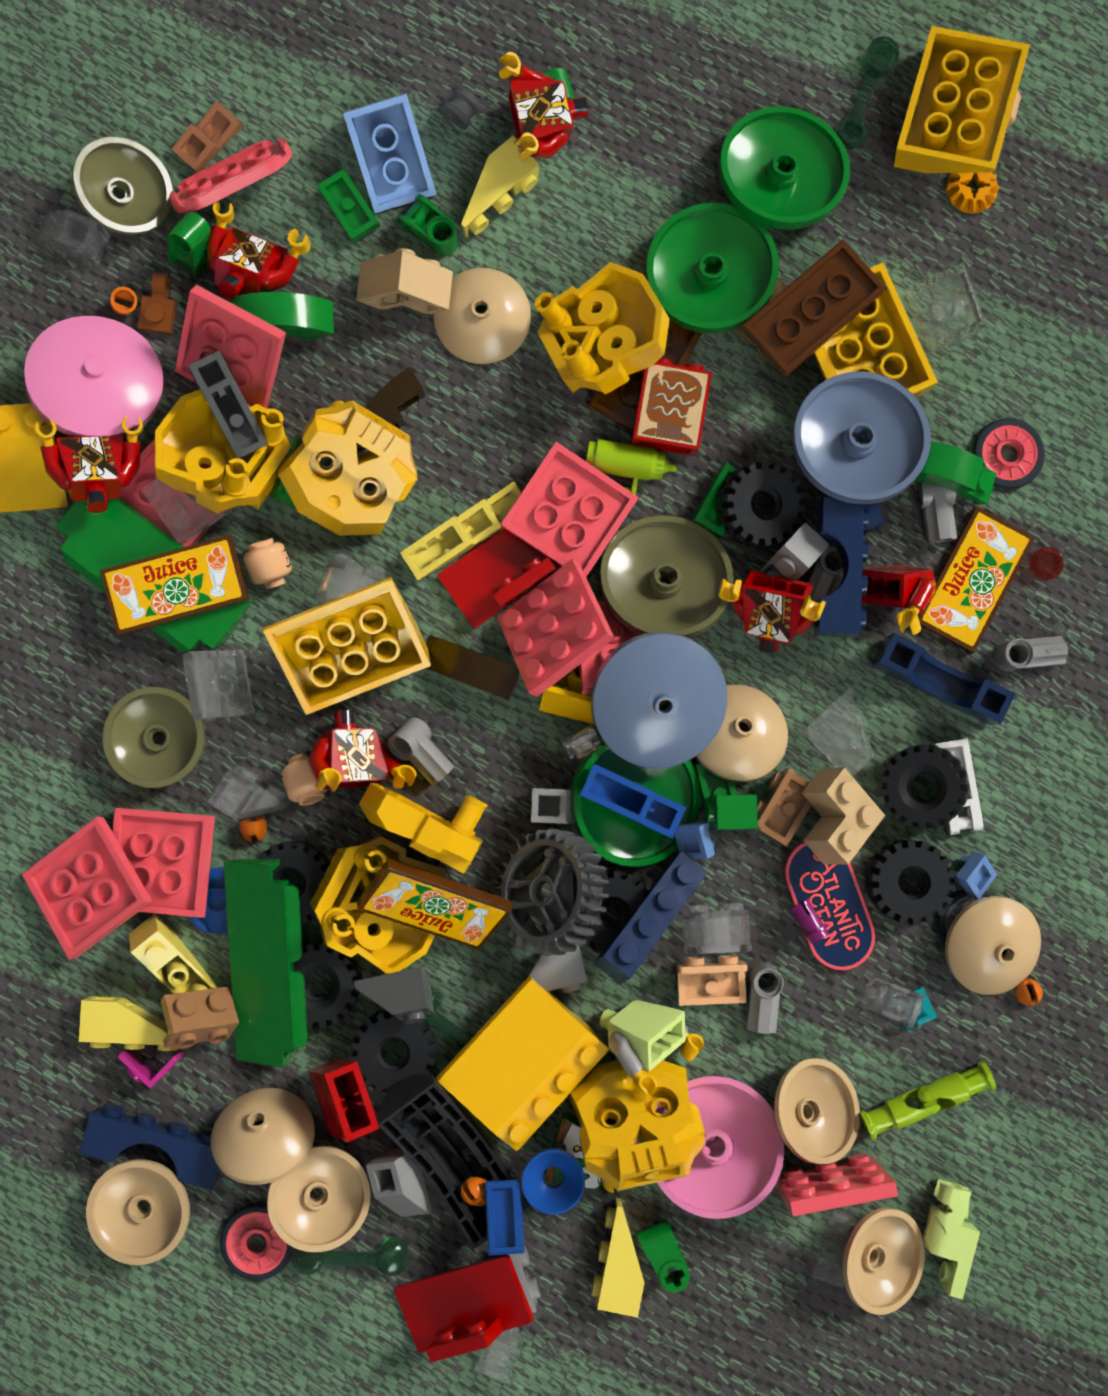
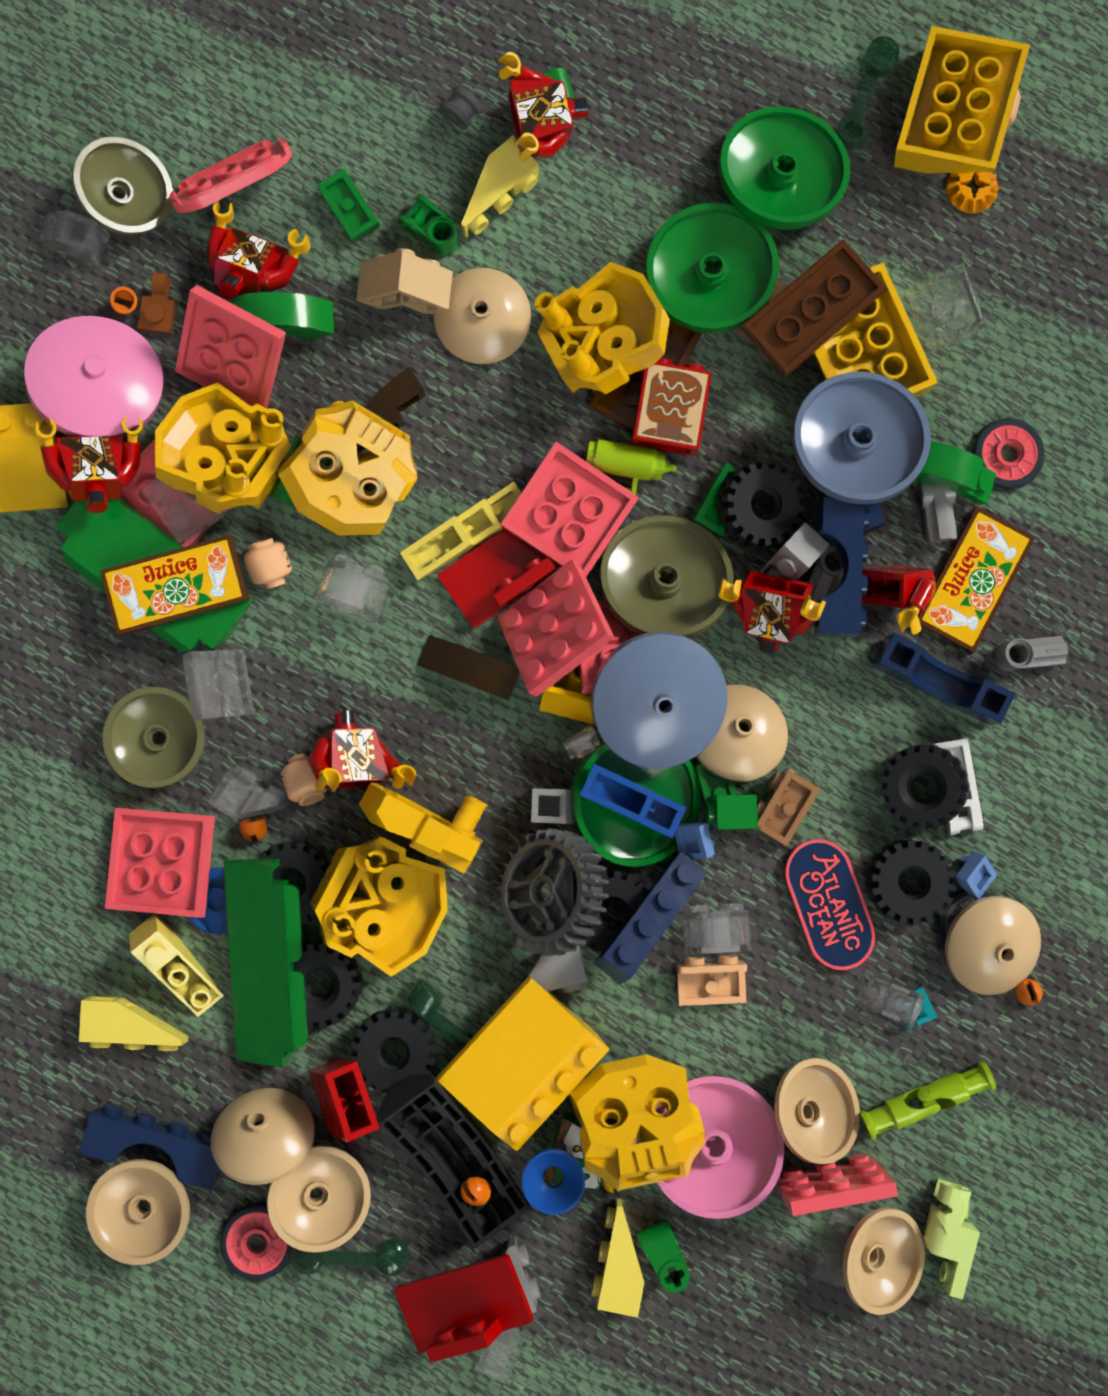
(86, 888): coral plate -> none
(141, 1072): dark pink bracket -> none
(189, 242): green piece -> none
(199, 1017): medium nougat bracket -> none
(203, 142): nougat slope -> none
(227, 404): dark grey slope -> none
(348, 645): yellow slope -> none
(389, 152): light blue slope -> none
(399, 1183): light grey slope -> none
(401, 993): dark grey slope -> none
(414, 744): light grey piece -> none
(434, 904): tile -> none
(504, 1217): blue tile -> none
(644, 1037): yellowish green torso -> none
(763, 1002): light grey piece -> none
(809, 921): magenta pin -> none
(841, 734): clear wing -> none
(846, 815): tan brick -> none
(1046, 563): clear red plate -> none

